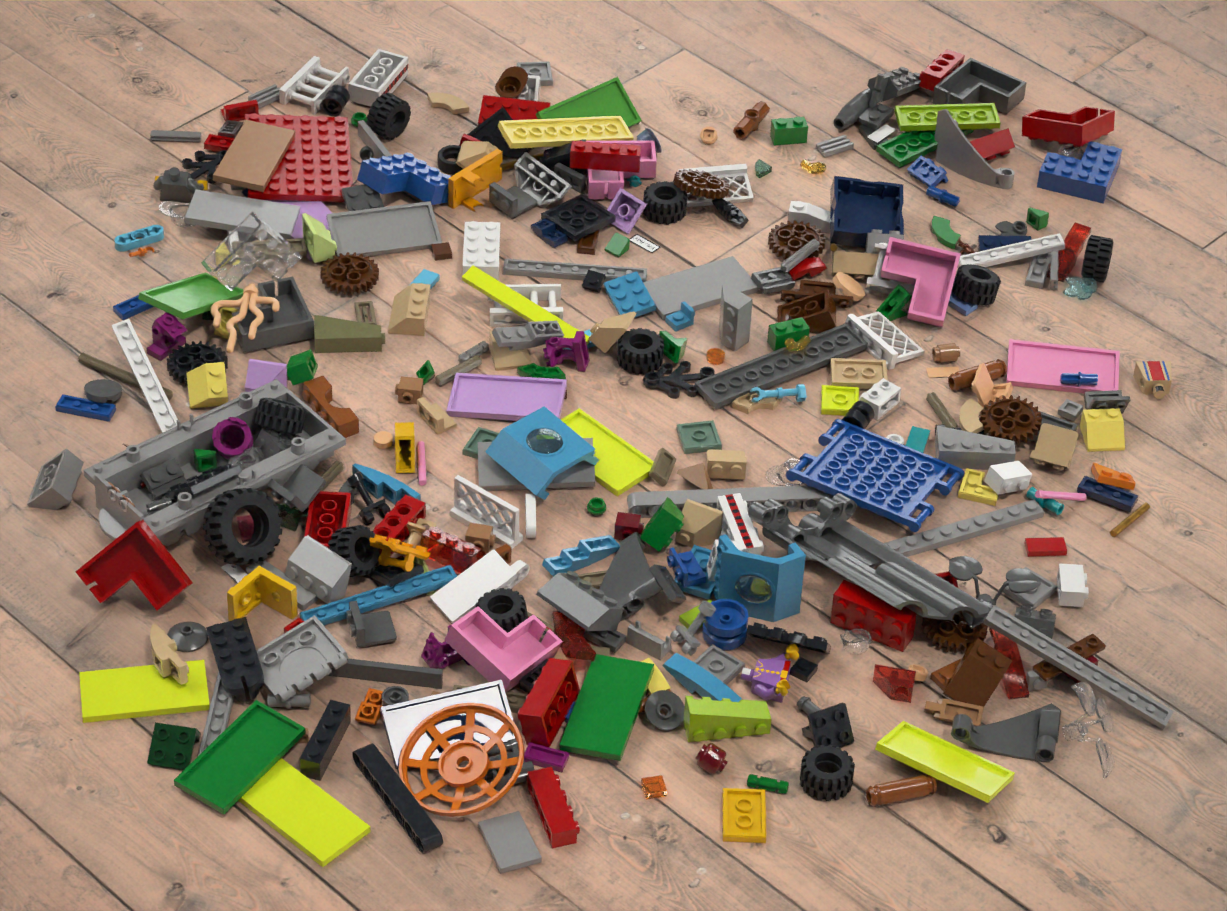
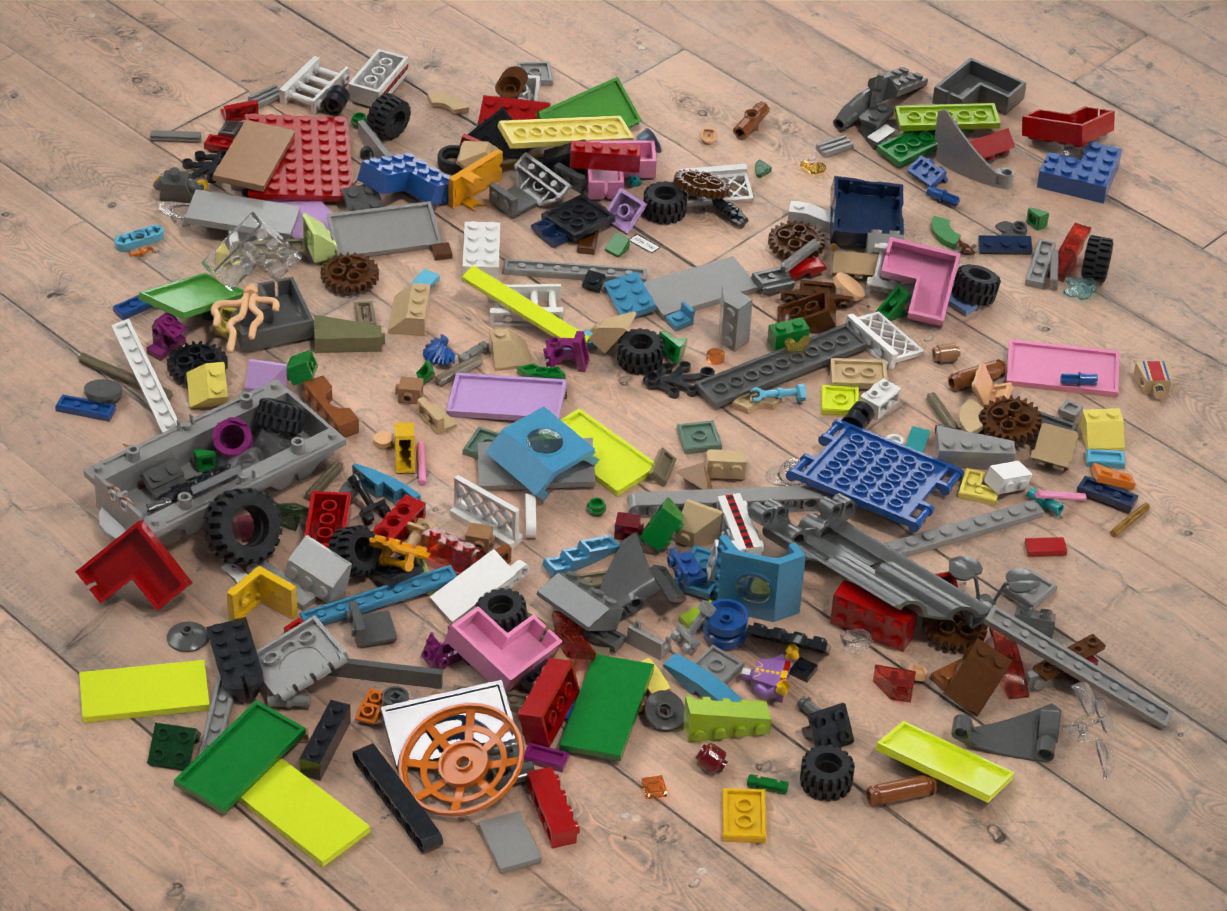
(56, 481): light grey slope -> none
(165, 657): tan slope -> none
(299, 488): dark grey bracket -> none
(438, 352): none -> blue hair
(527, 336): light grey slope -> none
(789, 131): green brick -> none
(940, 68): red brick -> none
(941, 371): light nougat sticker -> none
(947, 709): medium nougat hinge -> none
(1014, 251): white tile -> none
(1071, 585): white brick -> none
(1106, 400): dark grey bracket -> none
(1106, 458): none -> medium azure tile

